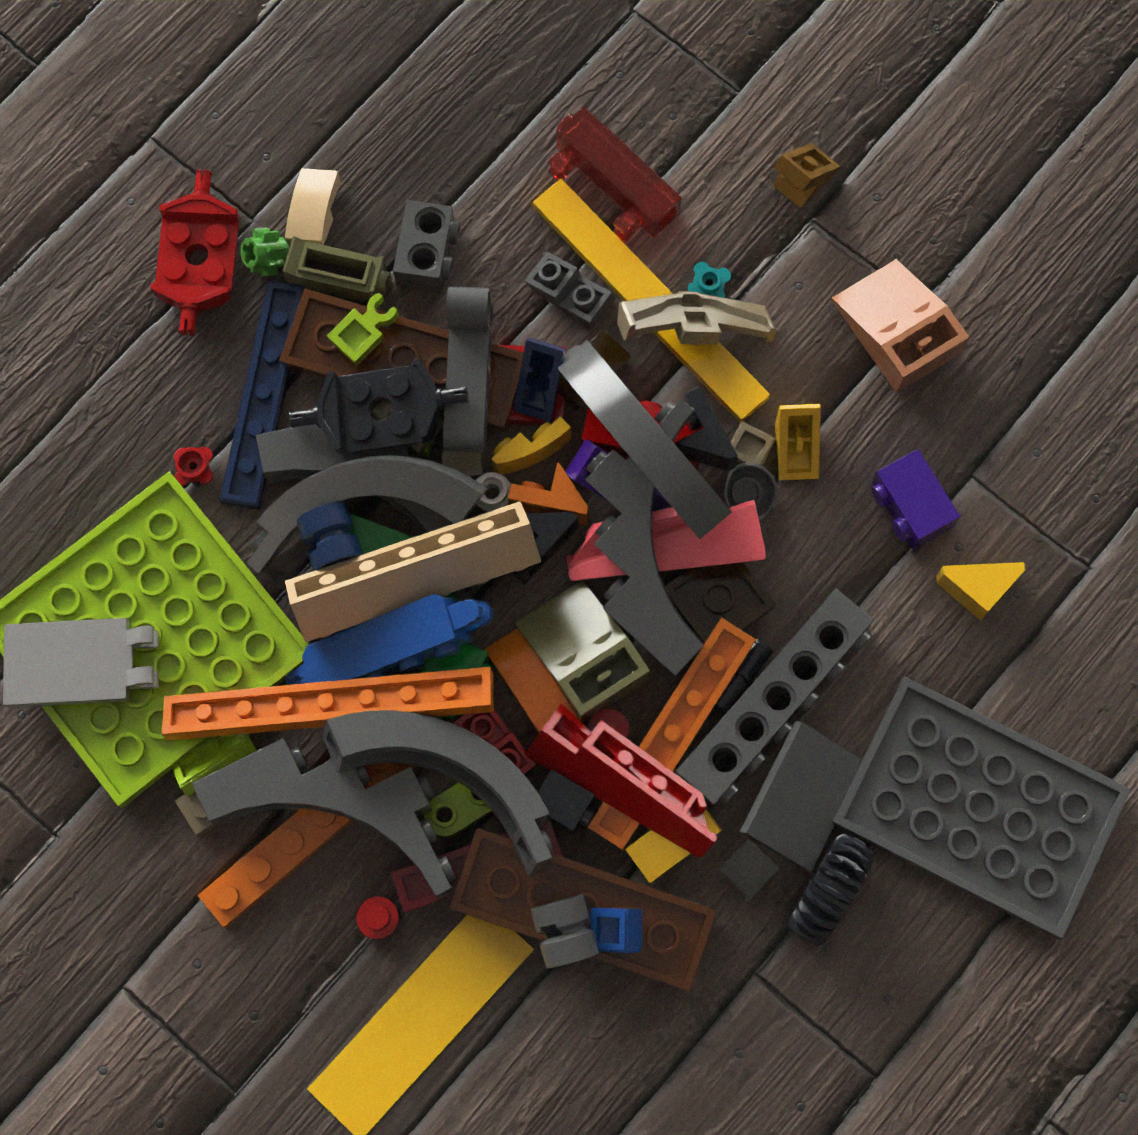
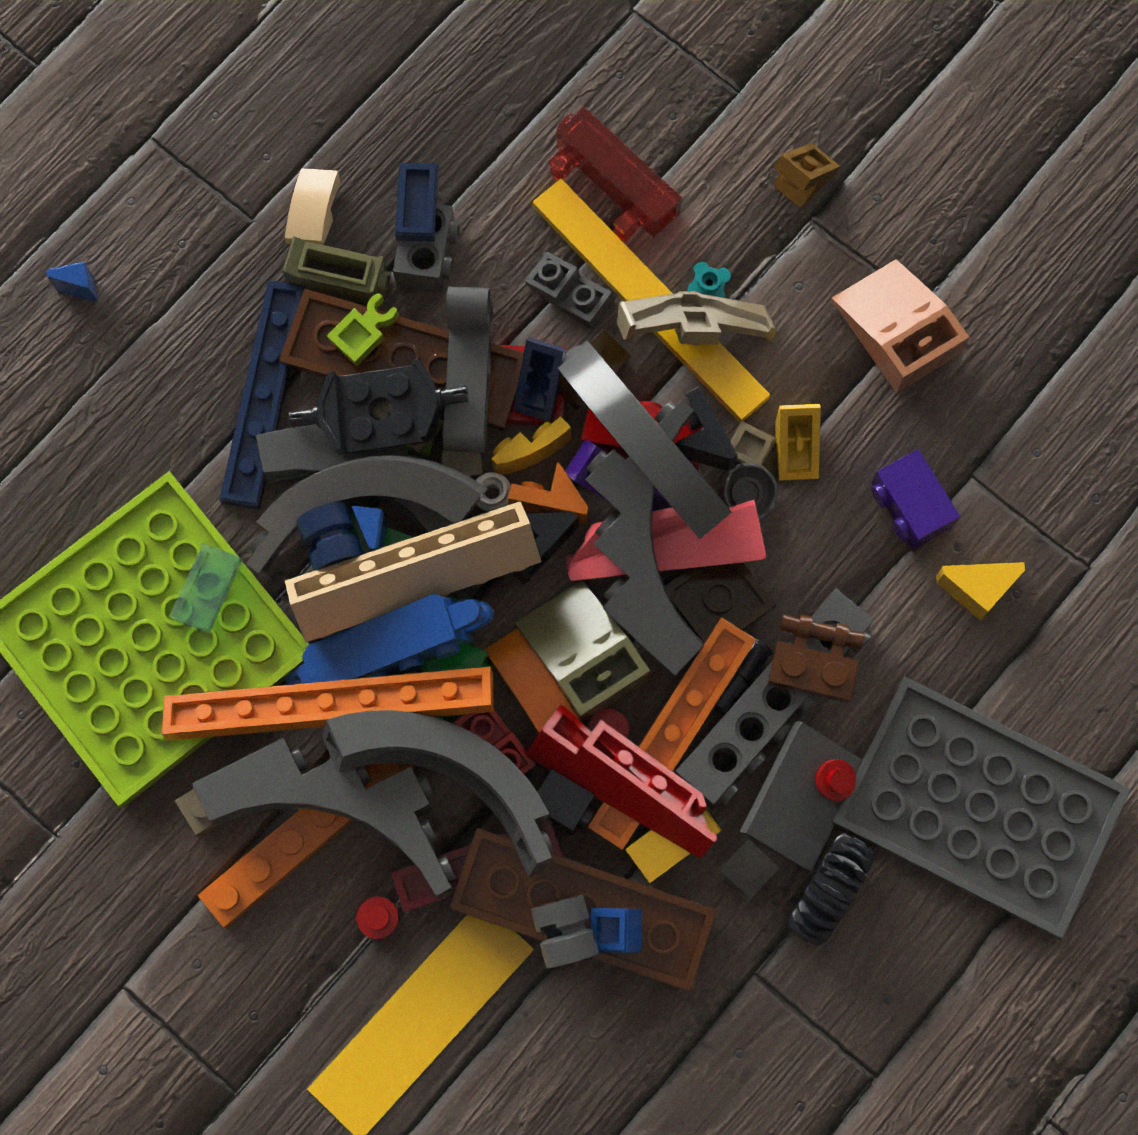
(73, 280): none -> blue slope
(75, 662): light grey tile -> none
(185, 457): red plate -> none
(193, 225): red plate -> none
(206, 588): none -> clear light blue tile
(211, 757): lime plate -> none
(264, 252): bright green gear -> none
(373, 525): none -> blue slope
(417, 202): none -> dark blue tile
(464, 808): lime plate -> none
(813, 670): none -> reddish brown plate
(835, 780): none -> red plate

